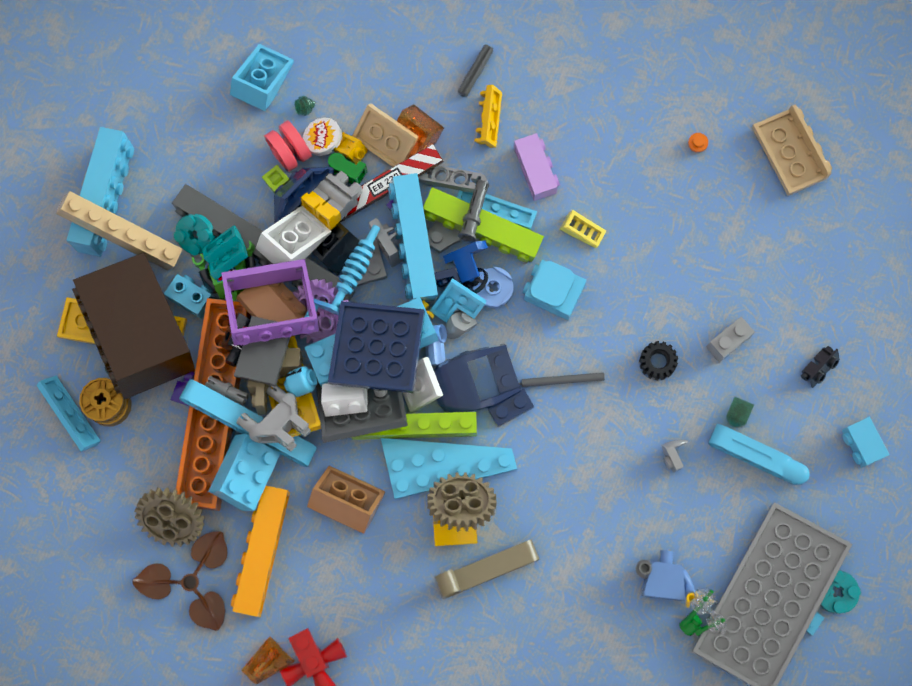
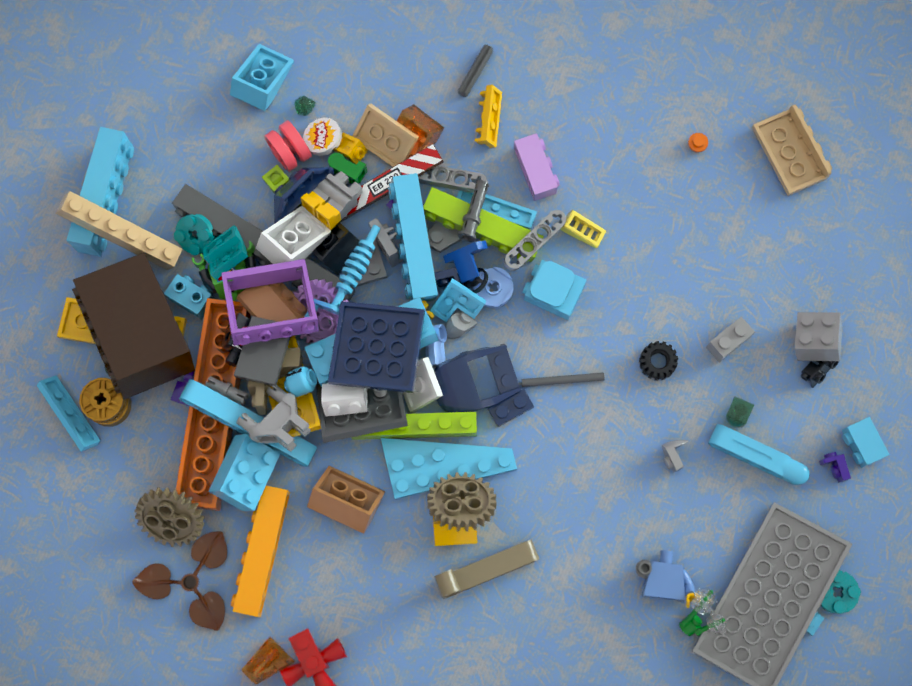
(535, 240): none -> light grey beam
(818, 336): none -> light grey brick
(839, 468): none -> dark purple bracket

